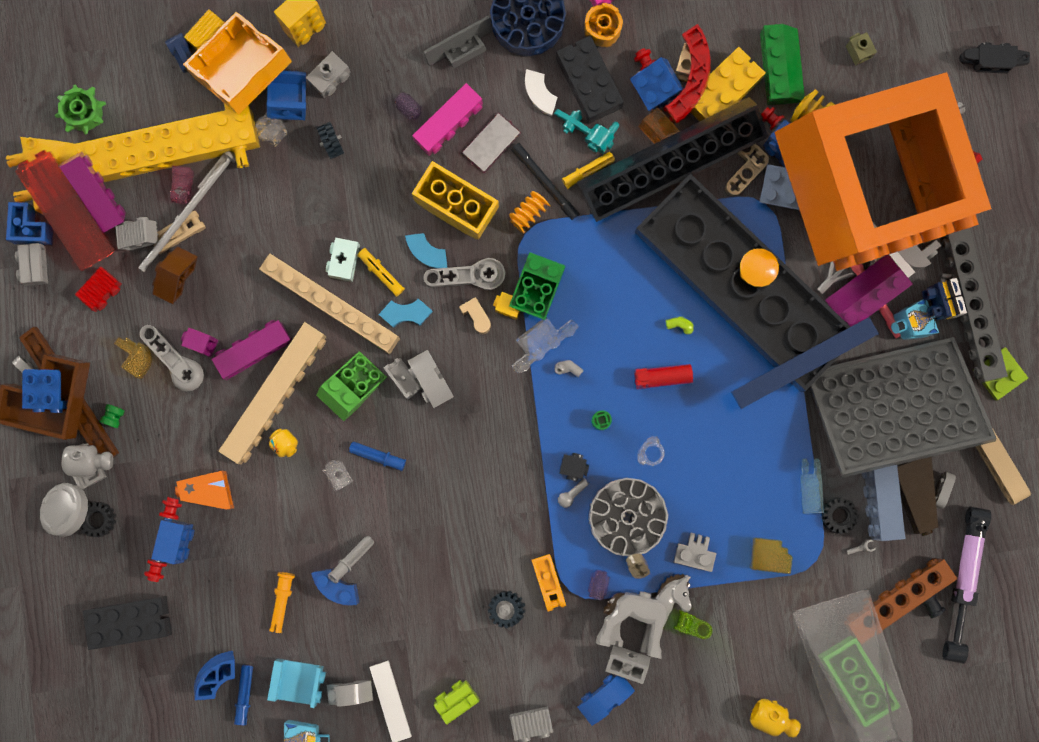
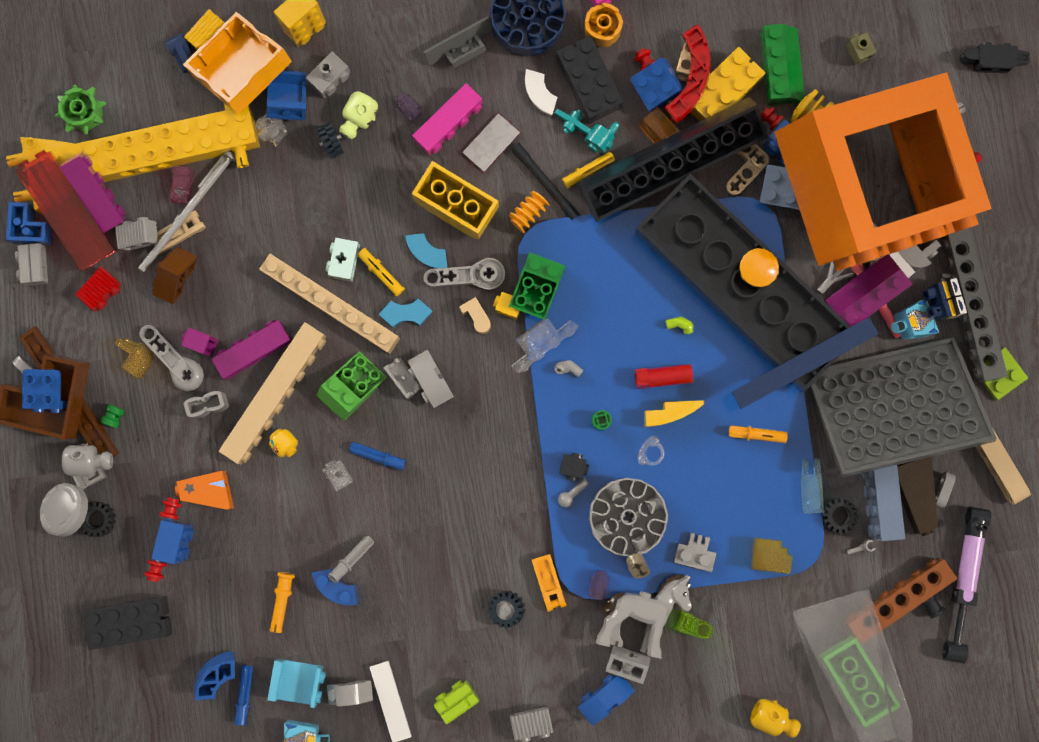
(201, 406): none -> light grey brick
(358, 113): none -> yellowish green piece
(671, 412): none -> yellow slope
(757, 434): none -> light orange axle

